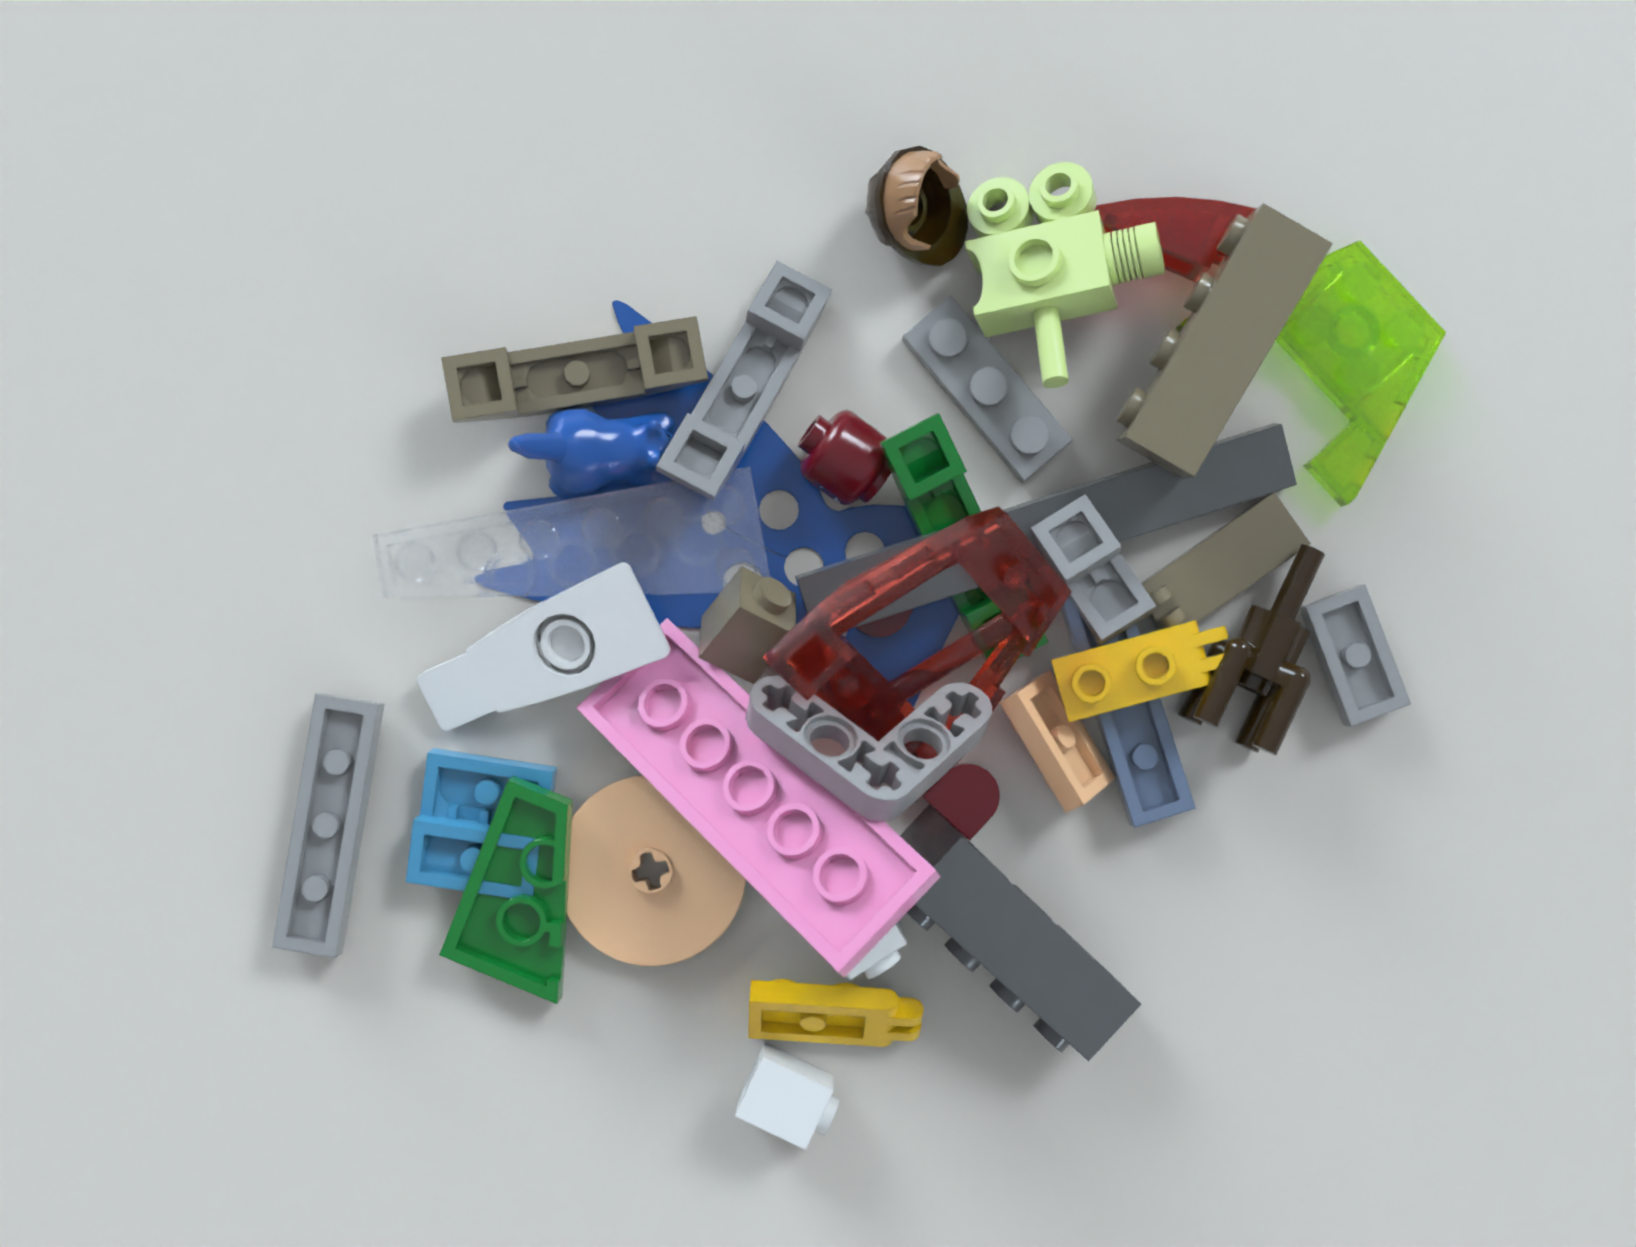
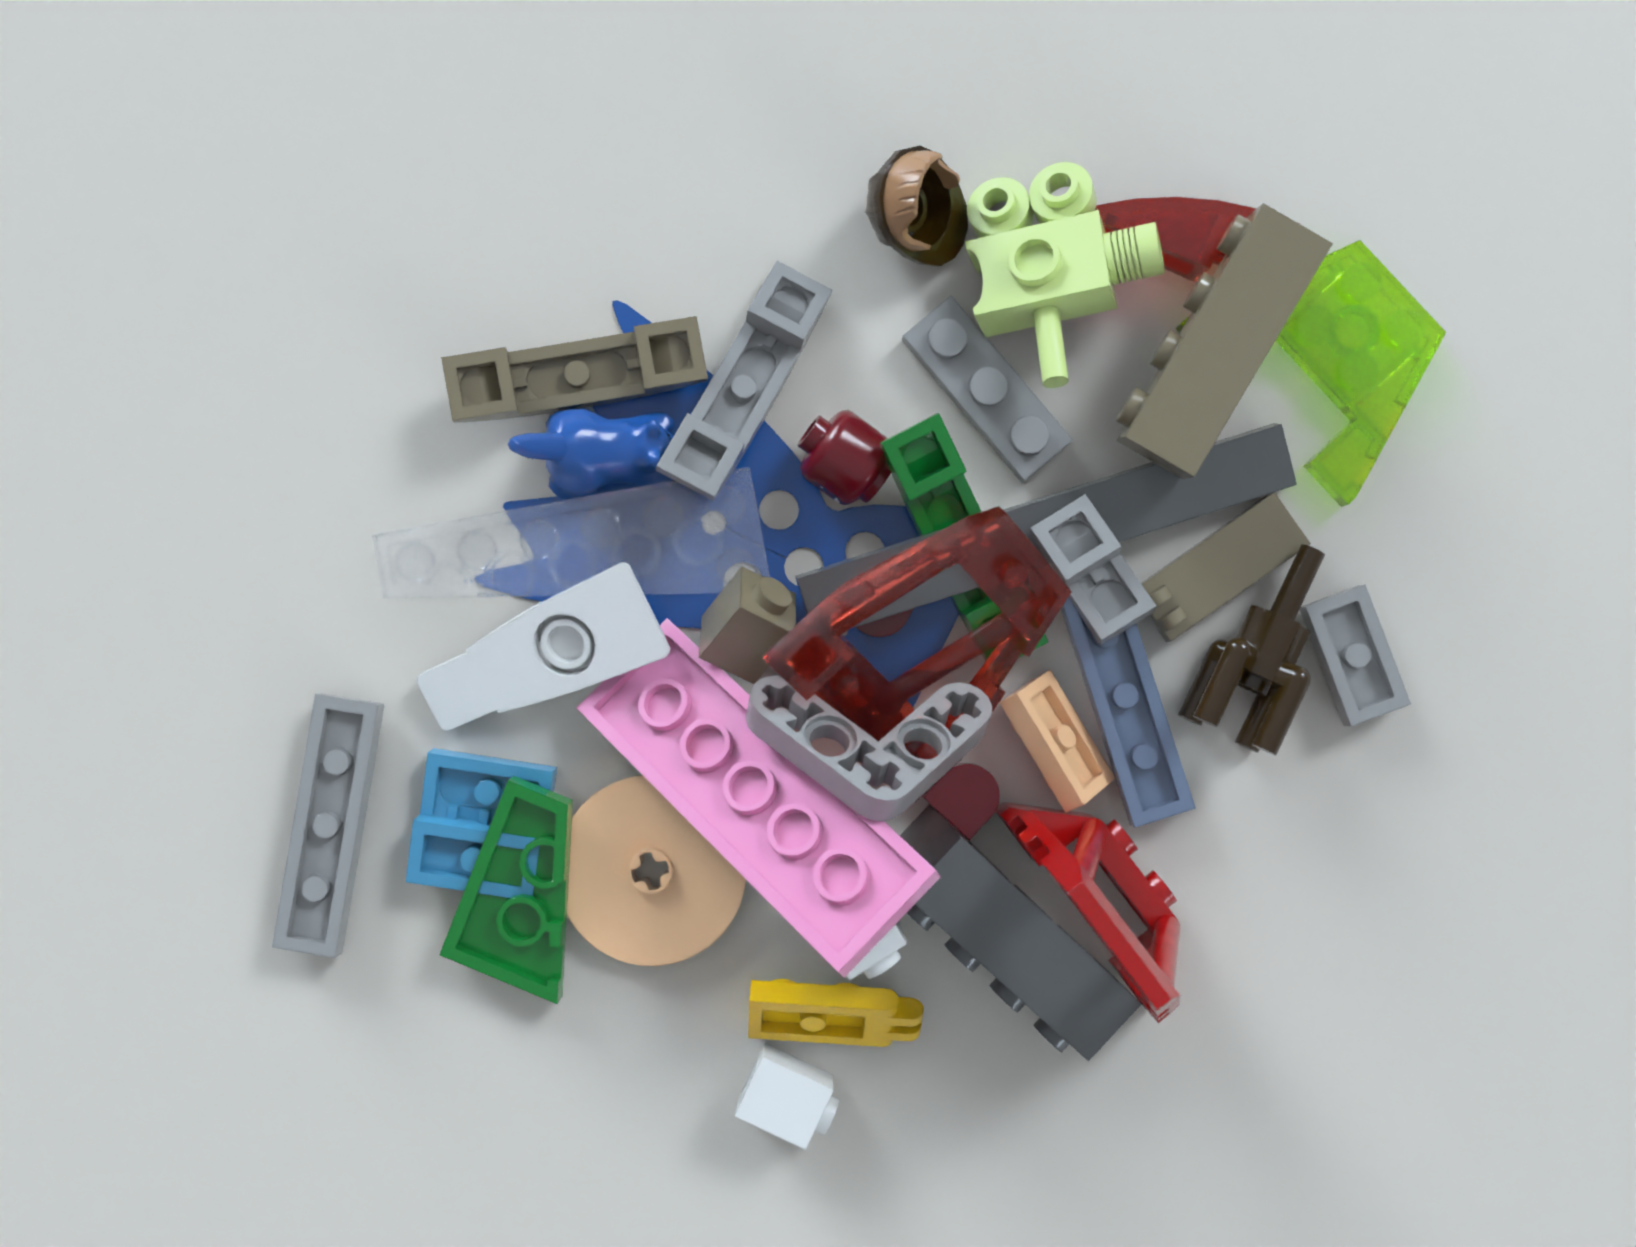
(1136, 669): yellow hinge -> none
(1142, 962): none -> red windscreen

